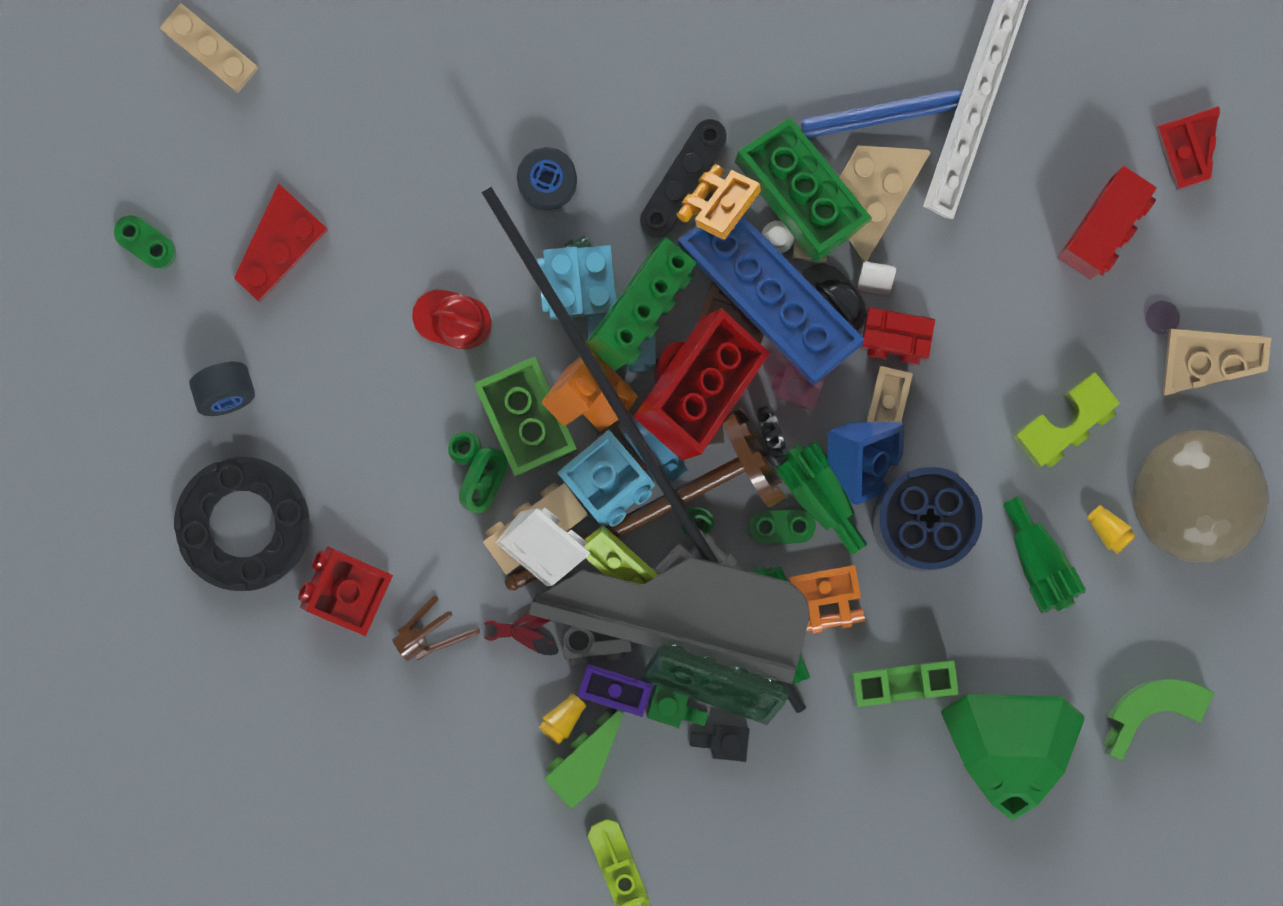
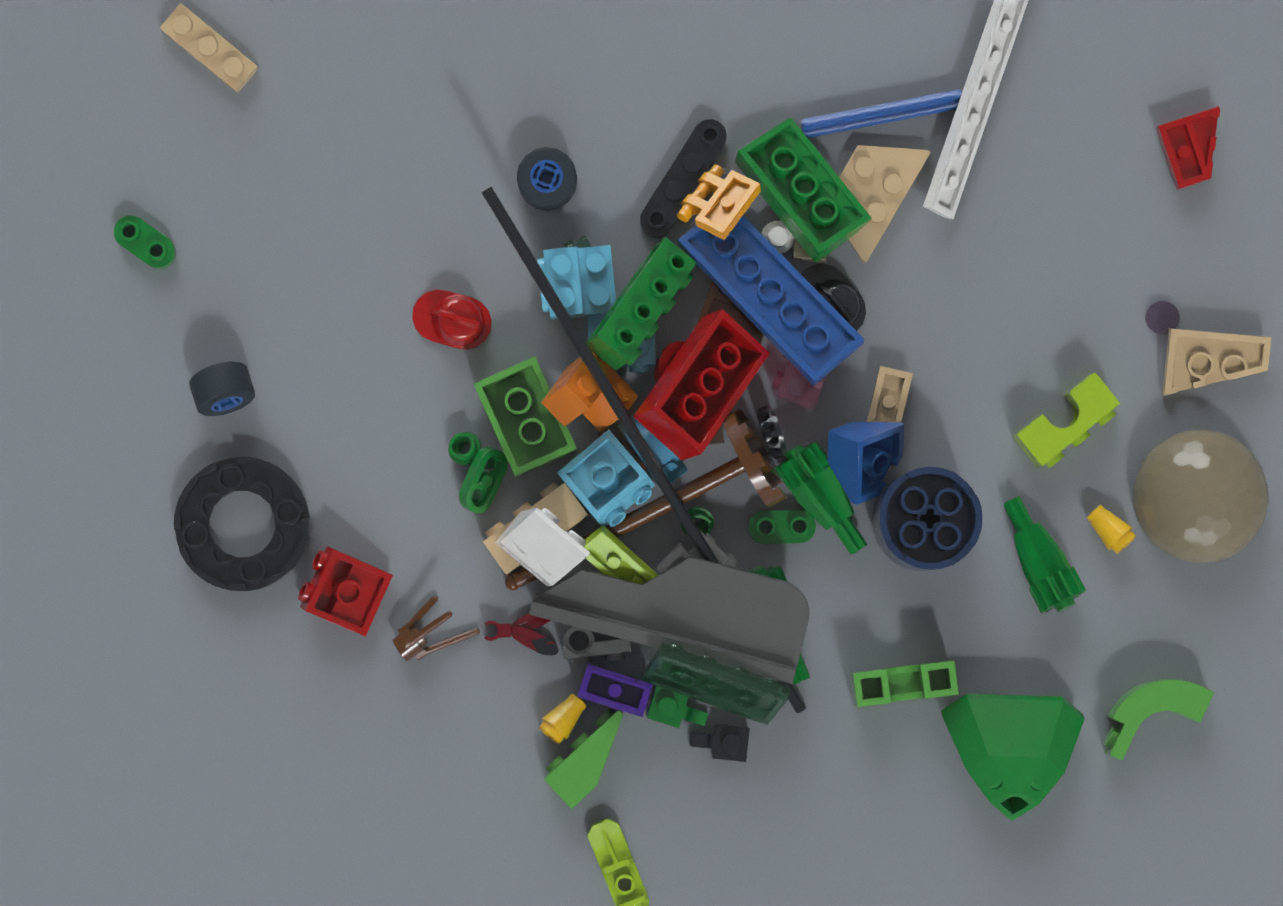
(278, 244): red wing -> none
(830, 587): orange plate -> none
(876, 278): white slope -> none
(897, 335): red brick -> none
(1109, 223): red brick -> none

